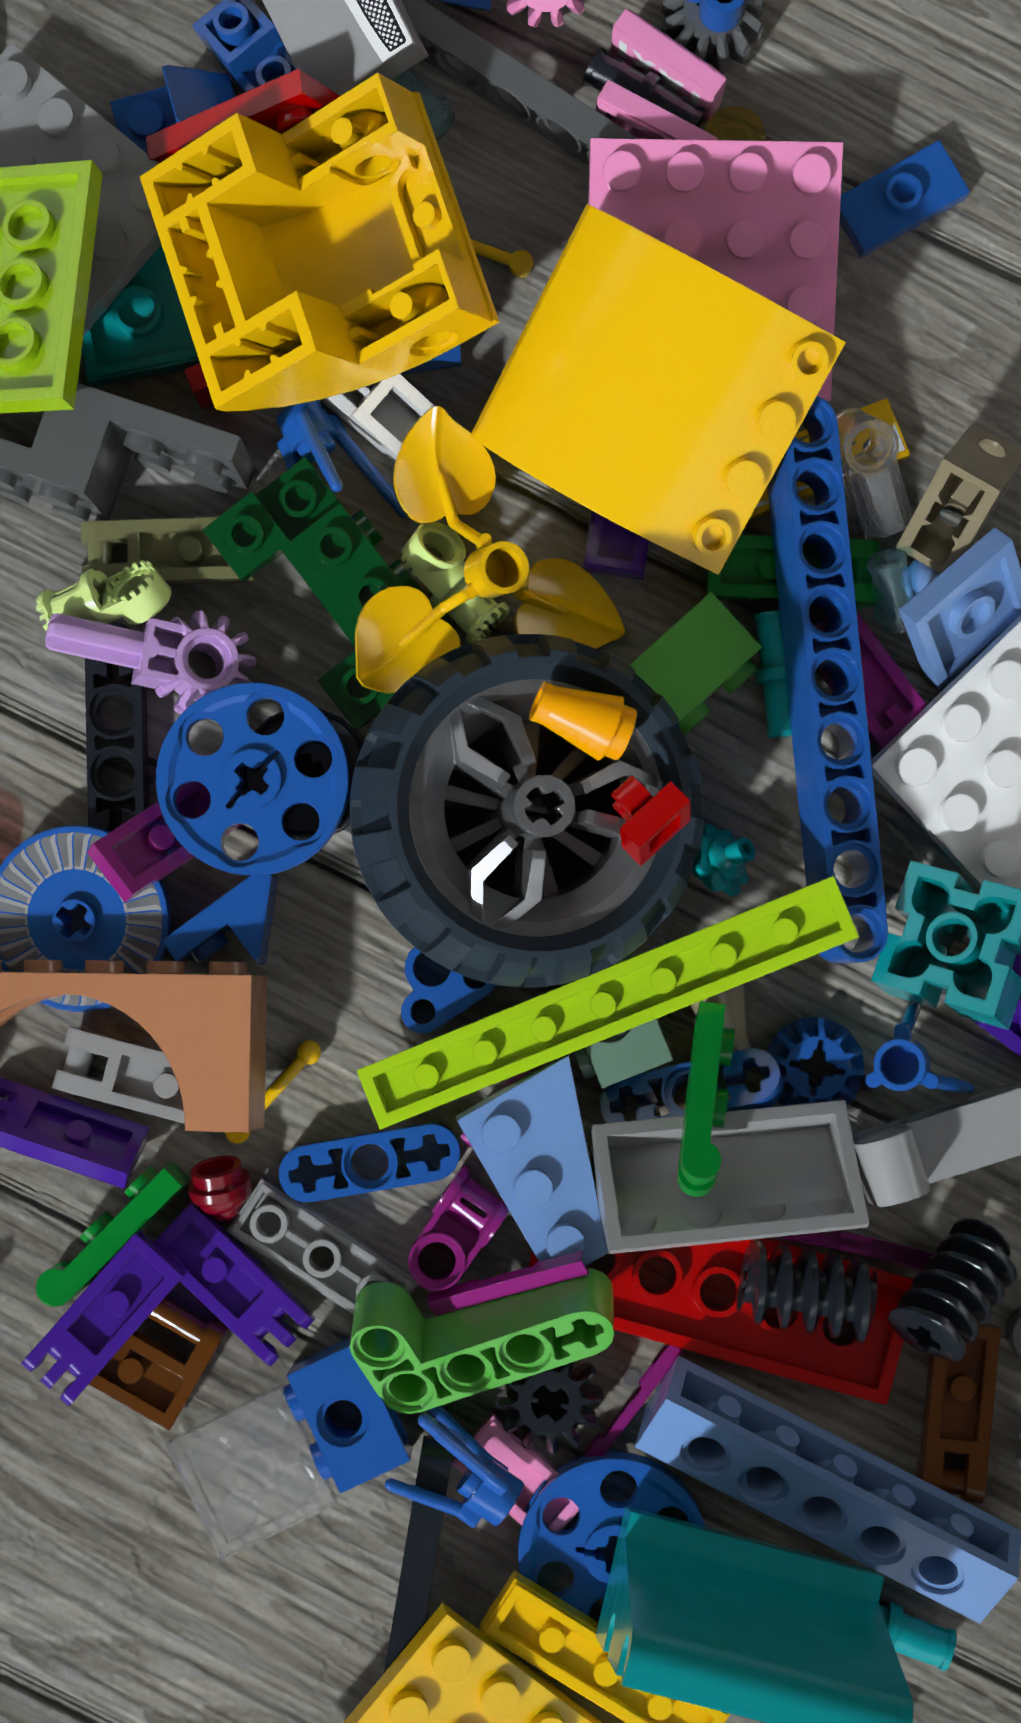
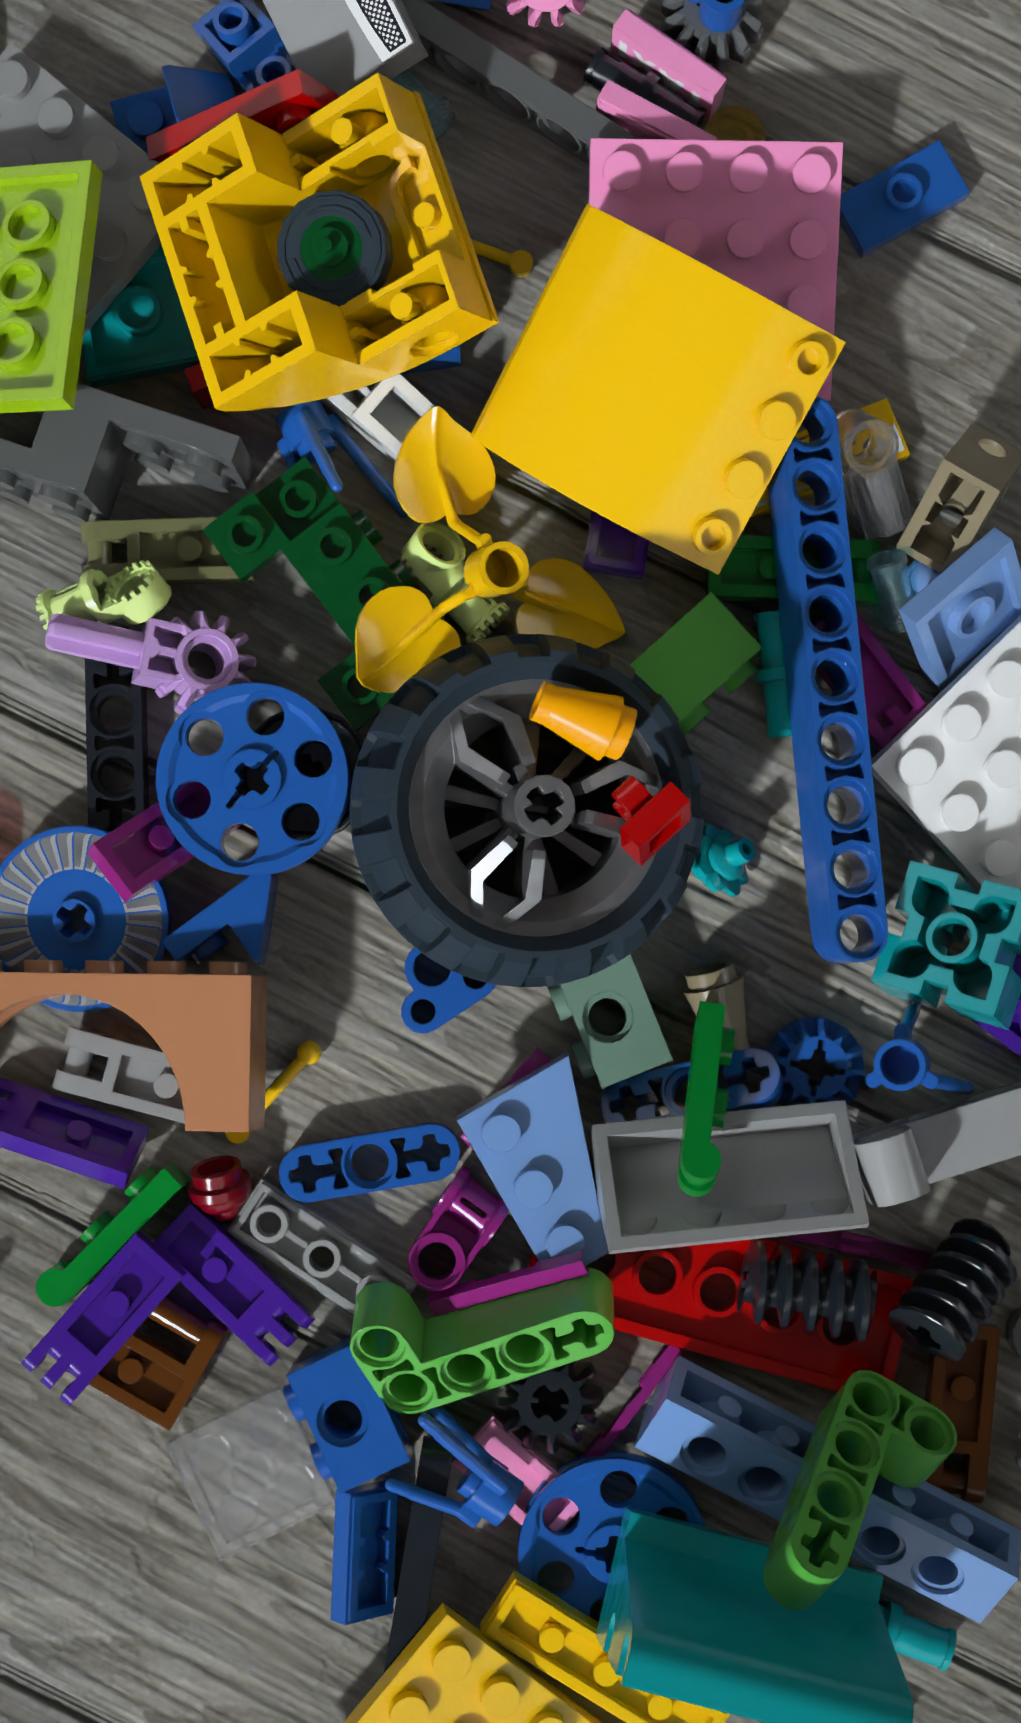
(334, 247): none -> black wheel
(364, 1553): none -> blue plate
(608, 1002): lime plate -> none
(859, 1434): none -> bright green beam

